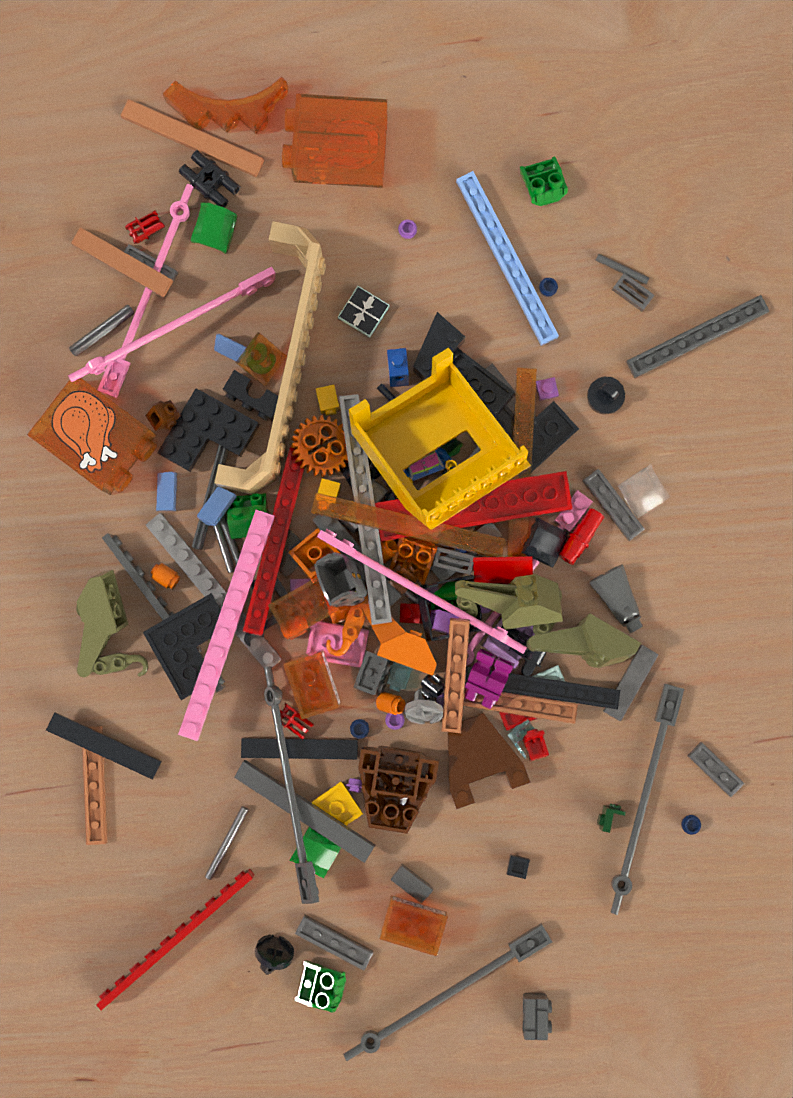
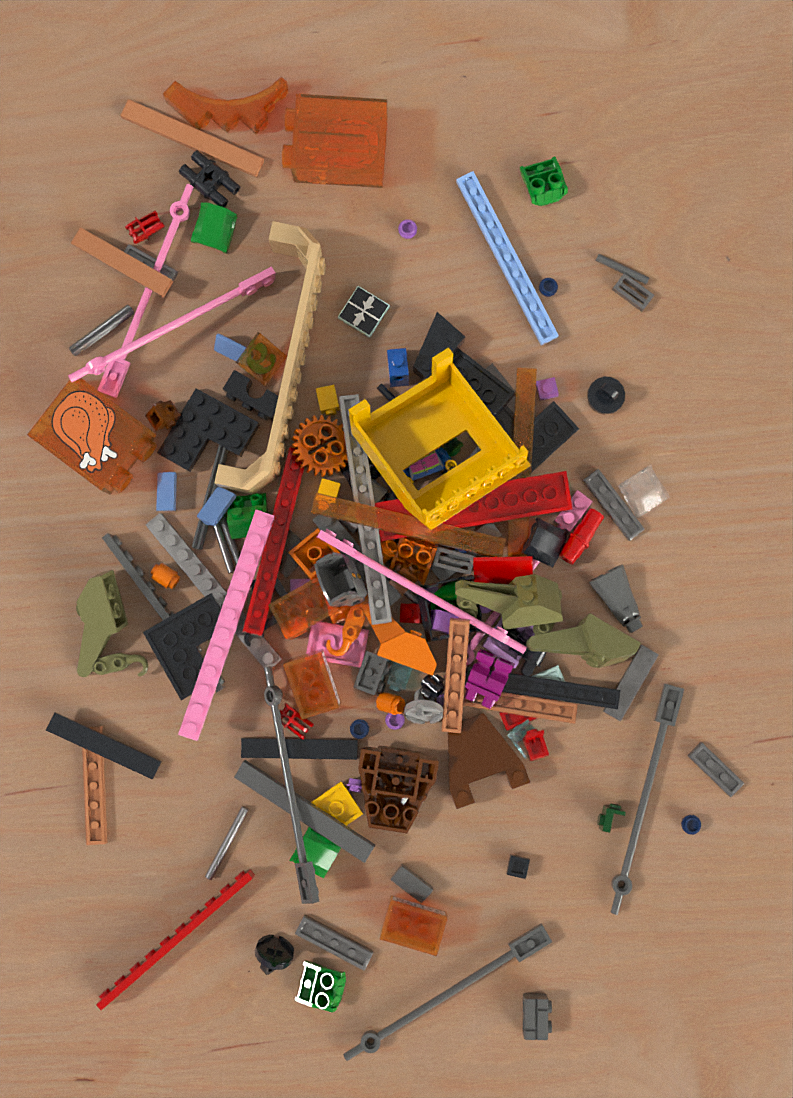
(697, 336): dark grey tile -> none

